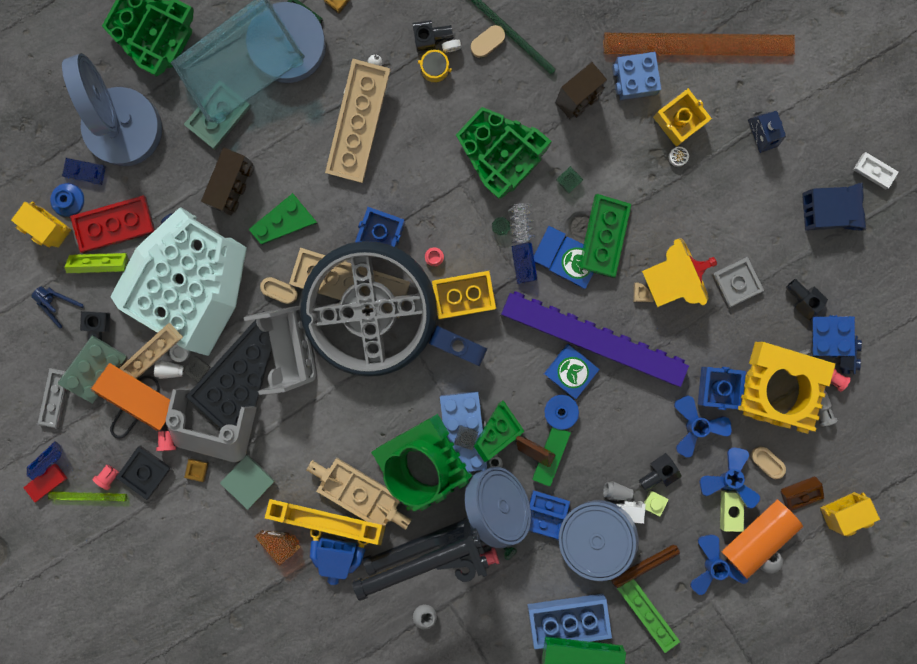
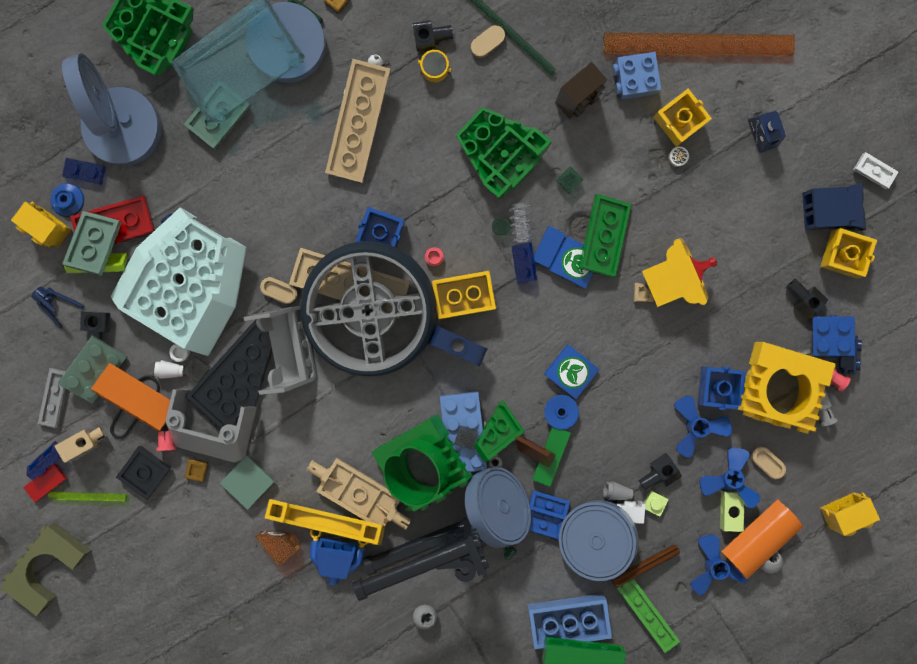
(22, 583): none -> olive arch
(74, 448): none -> tan torso
(92, 243): none -> sand green plate
(106, 477): coral bush -> none
(152, 351): tan tile -> none
(227, 181): dark brown brick -> none
(282, 220): green wing -> none
(451, 46): white tile -> none
(491, 556): coral bush -> none
(595, 340): dark purple brick -> none
(738, 282): light grey tile -> none
(802, 493): reddish brown slope -> none
(848, 253): none -> yellow brick

